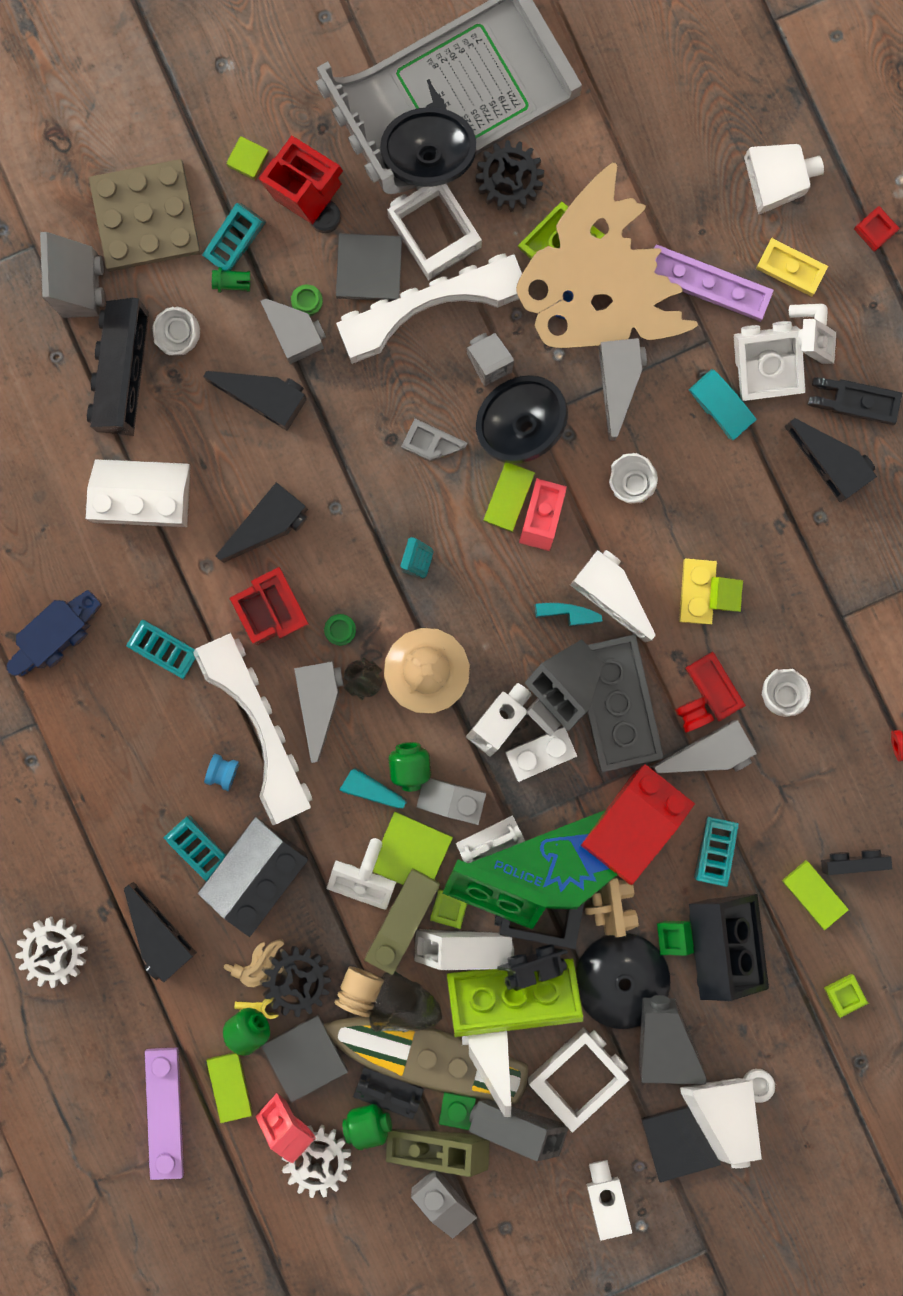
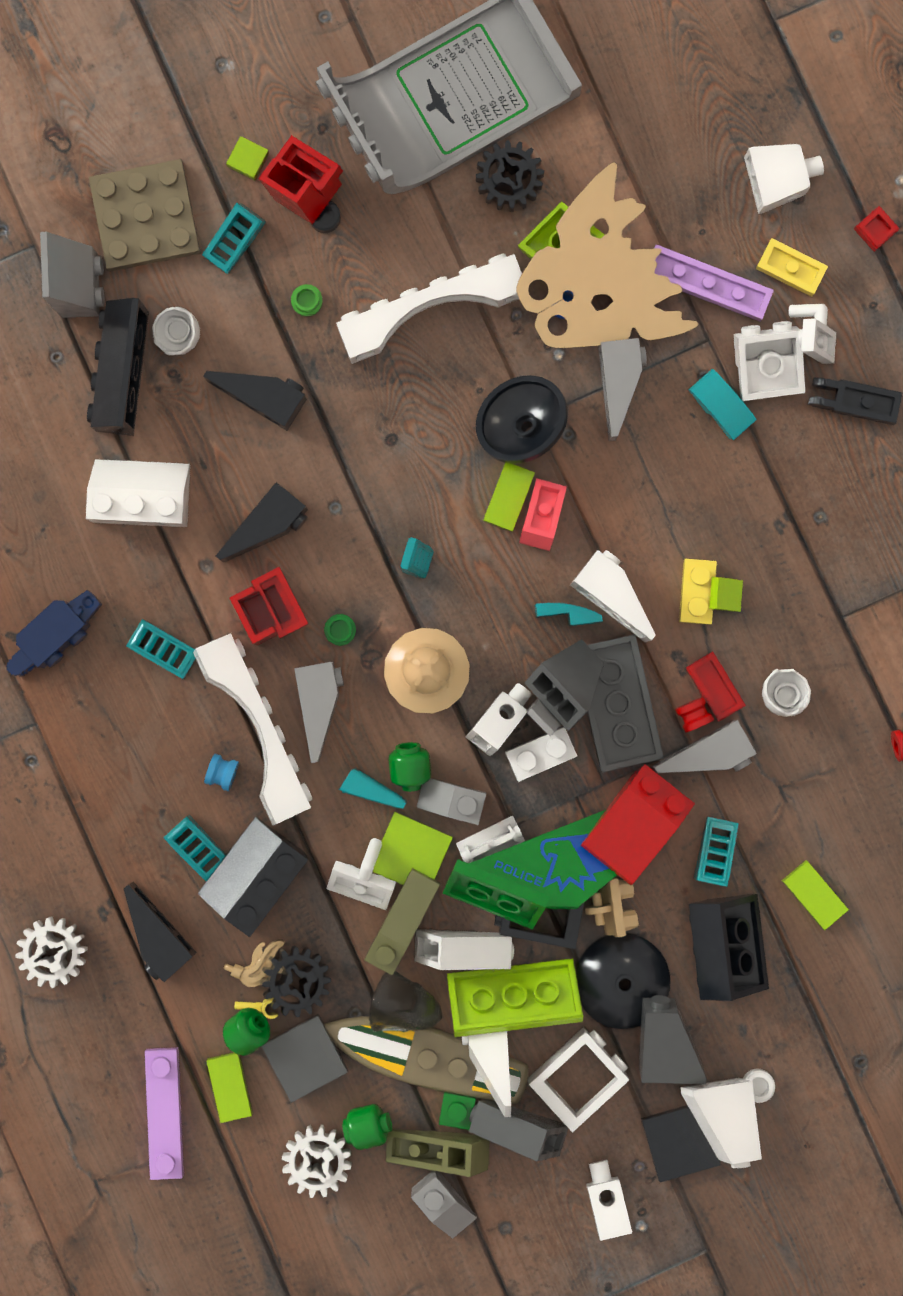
(229, 280): green pin -> none
(283, 1130): coral plate -> none
(294, 330): light grey slope -> none
(359, 991): tan piece -> none
(363, 678): clear smoke gear -> none
(368, 267): dark grey tile -> none
(388, 1093): black hinge -> none
(428, 146): black dish -> none
(430, 442): light grey tile -> none
(448, 910): lime tile -> none
(451, 254): white window -> none
(490, 358): light grey slope -> none
(522, 967): black hinge -> none
(633, 478): white hair -> none
(675, 938): green plate -> none
(837, 463): black slope -> none
(845, 995): lime tile -> none
(869, 861): black plate -> none

